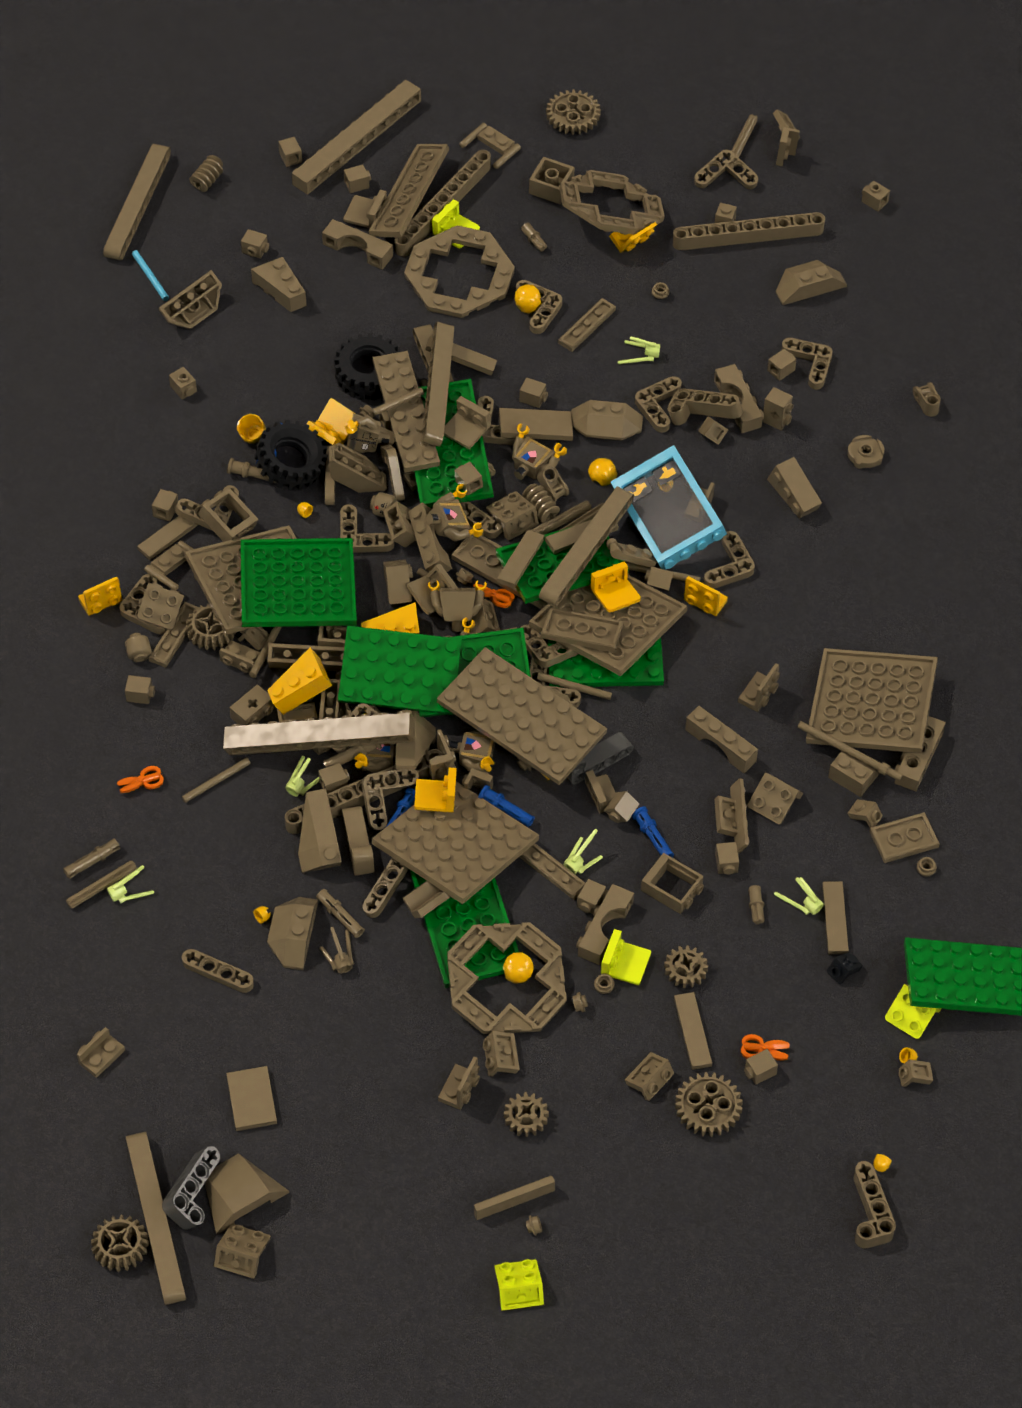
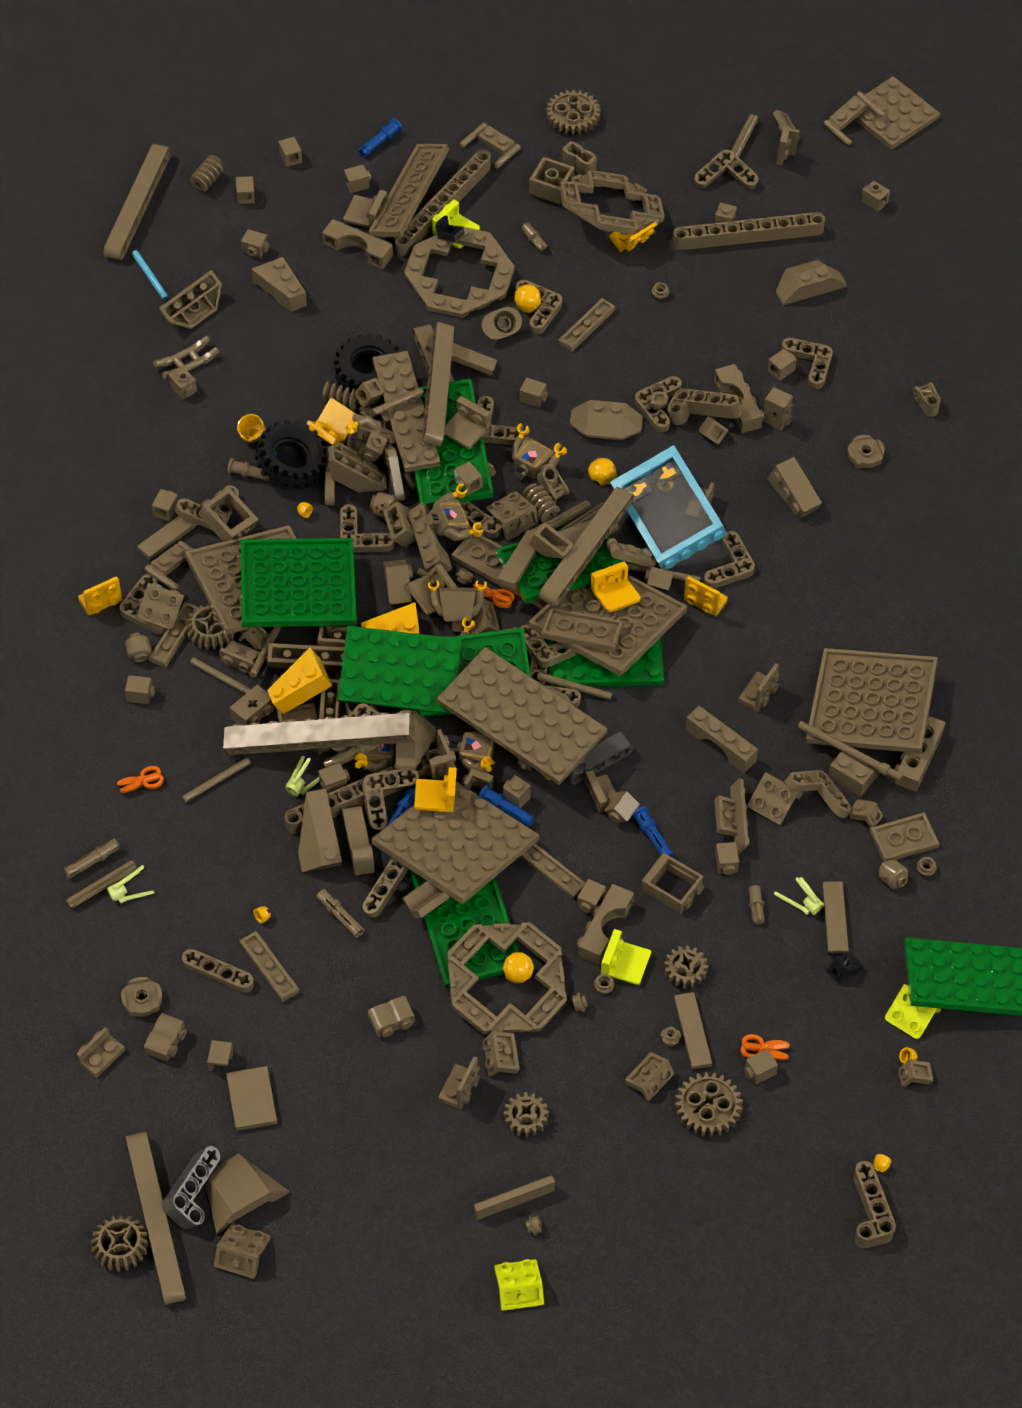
(138, 1007): none -> dark tan plate
(165, 1037): none -> dark tan brick
(191, 351): none -> dark tan piece
(219, 675): none -> dark tan bar
(219, 1054): none -> dark tan panel
(245, 190): none -> dark tan brick
(269, 966): none -> dark tan tile
(292, 931): dark tan wedge -> none
(342, 962): dark tan plant -> none
(344, 397): none -> dark tan piece
(356, 137): dark tan brick -> none
(369, 393): none -> dark tan brick
(373, 447): none -> dark tan bracket
(385, 134): none -> blue pin
(391, 1017): none -> dark tan brick
(448, 232): none -> black bracket
(501, 323): none -> dark tan piece
(517, 791): none -> dark tan brick
(542, 423): dark tan tile -> none
(550, 542): none -> dark tan slope
(575, 861): yellowish green plant -> none
(577, 157): none -> dark tan brick
(651, 349): yellowish green plant -> none
(659, 400): none -> dark tan tile
(670, 1041): none -> dark tan plate
(824, 785): none -> dark tan beam
(848, 113): none -> dark tan plate
(893, 874): none -> dark tan head
(903, 113): none -> dark tan plate

